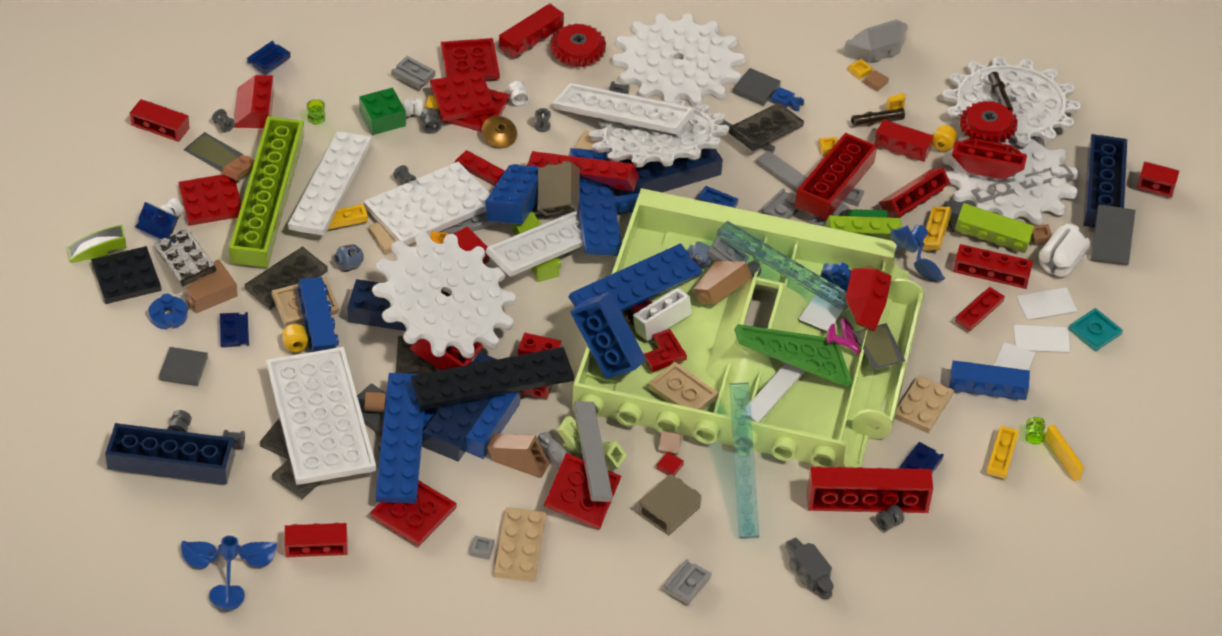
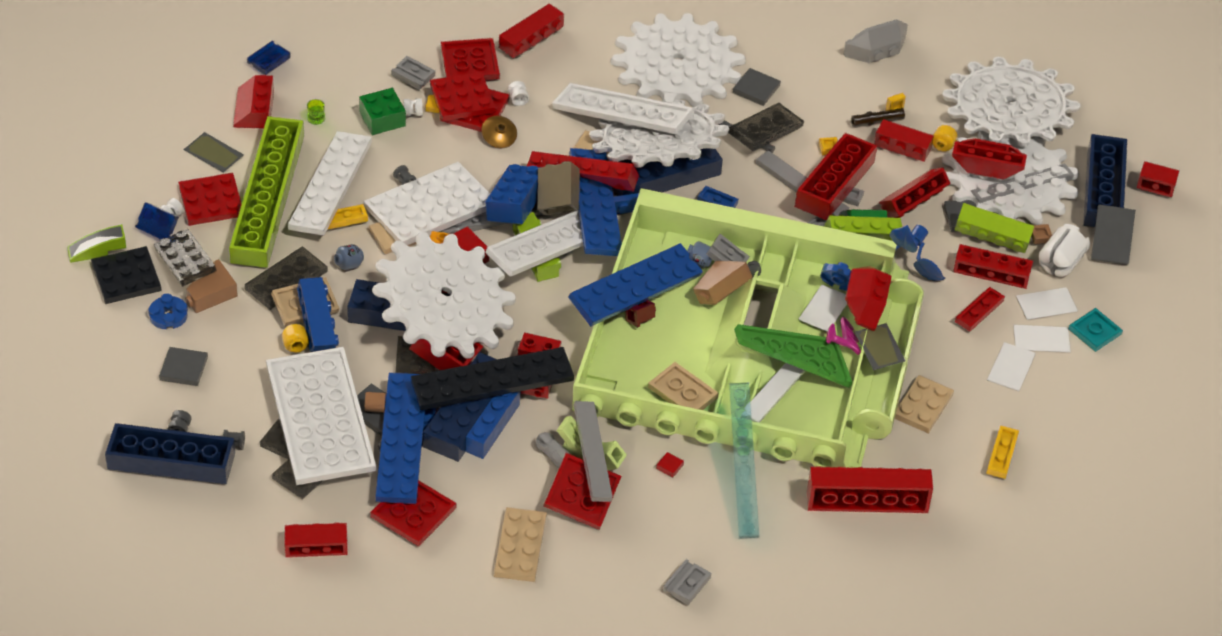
(159, 120): red brick -> none
(201, 553): blue plant -> none
(223, 120): dark grey bush -> none
(234, 329): clear blue plate -> none
(238, 167): nougat plate -> none
(430, 120): dark grey wheel -> none
(480, 168): red plate -> none
(482, 547): light grey tile -> none
(519, 453): medium nougat slope -> none
(546, 124): dark grey bush -> none
(578, 45): red gear -> none
(608, 335): blue brick -> none
(619, 88): dark grey bush -> none
(662, 314): white brick -> none
(668, 351): red plate -> none
(669, 504): dark tan brick -> none
(670, 442): medium nougat tile -> none
(781, 205): light grey plate -> none
(783, 265): clear light blue plate -> none
(787, 99): blue plate -> none
(811, 567): dark grey hinge -> none
(860, 69): yellow tile -> none
(876, 80): medium nougat tile -> none
(891, 517): dark grey wheel -> none
(922, 457): clear blue plate -> none
(936, 227): yellow plate -> none
(989, 122): red gear -> none
(989, 380): blue brick -> none
(998, 88): dark brown pin -> none
(1035, 430): clear neon green wheel -> none
(1064, 452): yellow tile -> none

